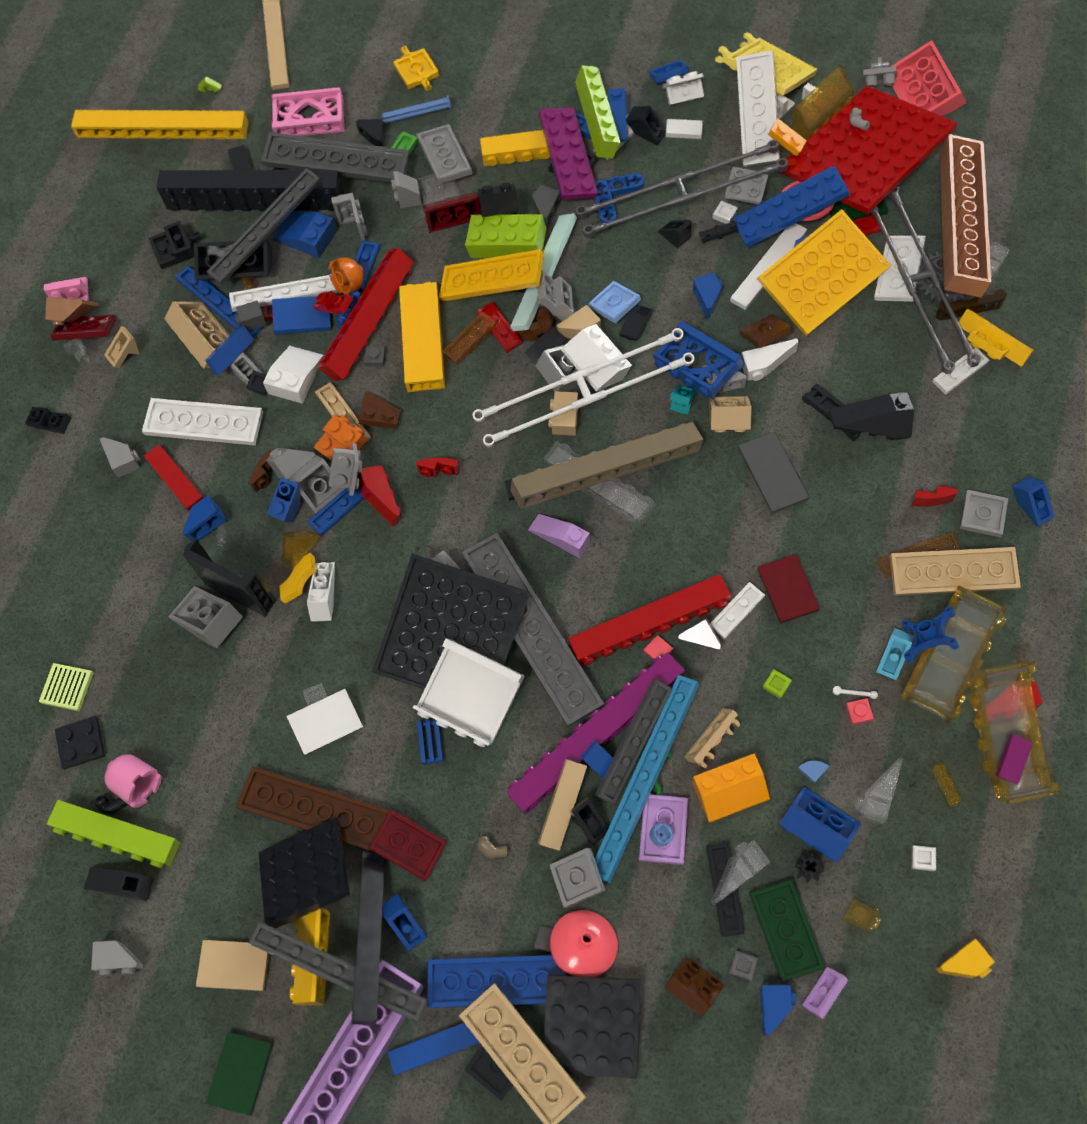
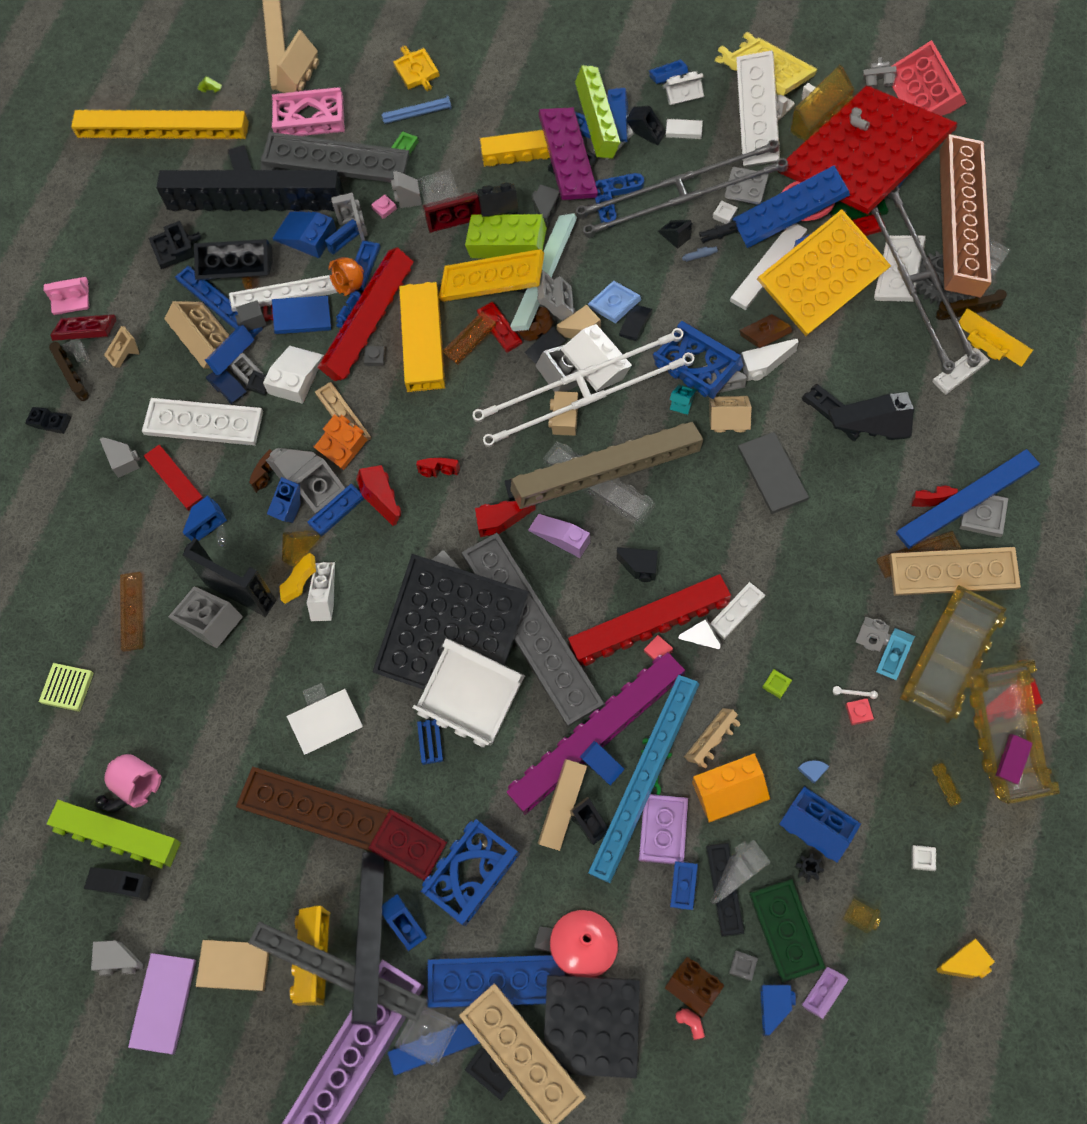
(65, 366): none -> dark brown plate
(67, 310): medium nougat slope -> none
(79, 742): black plate -> none
(131, 611): none -> clear orange tile
(162, 1004): none -> lavender tile
(227, 385): none -> dark blue slope
(239, 1073): dark green tile -> none
(264, 226): dark grey tile -> none
(296, 64): none -> tan slope
(303, 874): black plate -> none
(331, 303): red slope -> none
(342, 236): none -> blue tile
(344, 468): light grey bracket -> none
(372, 130): black slope -> none
(378, 412): reddish brown wing -> none
(384, 206): none -> bright pink plate
(428, 1036): none -> clear plate
(444, 154): light grey tile -> none
(499, 517): none -> red slope
(500, 863): none -> blue fence
(577, 877): light grey plate -> none
(633, 741): dark grey tile -> none
(639, 562): none -> black slope
(661, 834): medium blue tile -> none
(683, 885): none -> blue plate
(693, 1020): none -> coral arm
(701, 252): none -> sand blue piece
(708, 292): blue slope -> none
(787, 137): light orange plate -> none
(788, 588): dark red tile -> none
(873, 634): none -> light grey brick
(877, 799): clear slope -> none
(929, 634): blue piece -> none
(967, 499): none -> blue tile
(1034, 500): blue slope -> none

